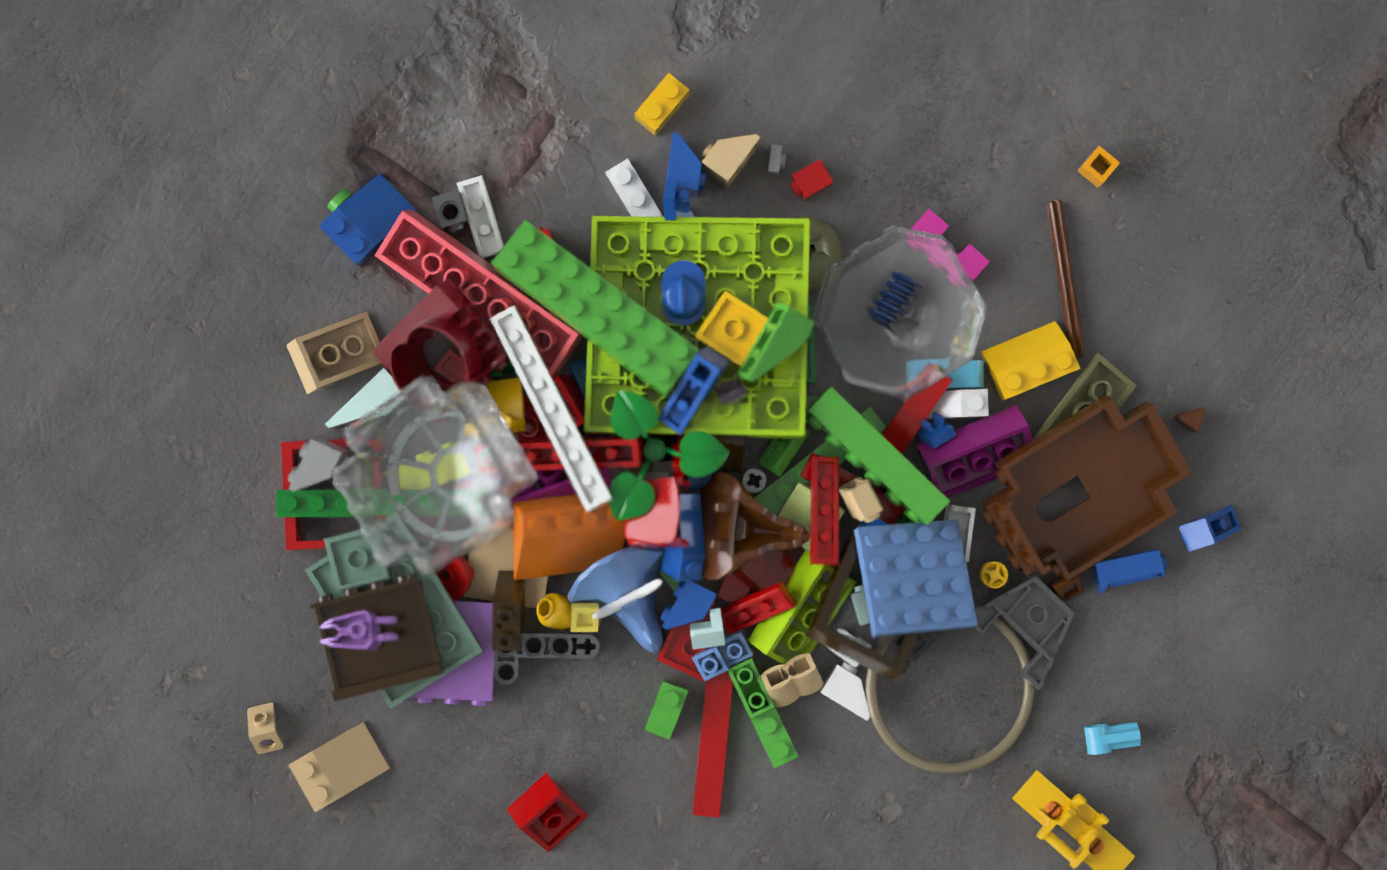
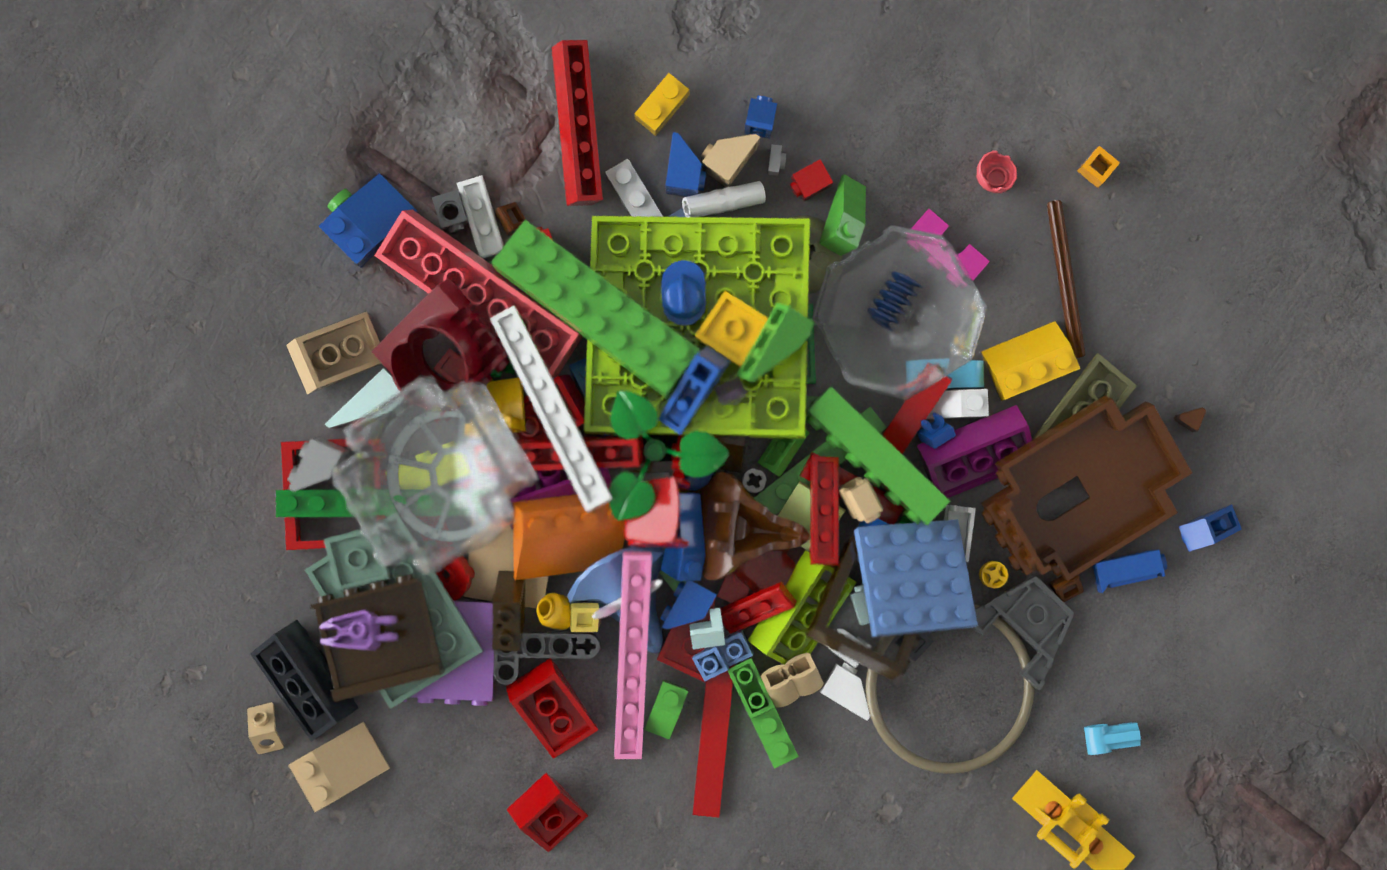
(302, 679): none -> black slope
(510, 217): none -> reddish brown slope
(551, 708): none -> red slope
(577, 123): none -> red brick
(632, 654): none -> bright pink plate
(674, 201): blue tile -> none
(724, 200): none -> white axle
(760, 117): none -> blue slope
(845, 217): none -> bright green slope
(996, 172): none -> coral hair

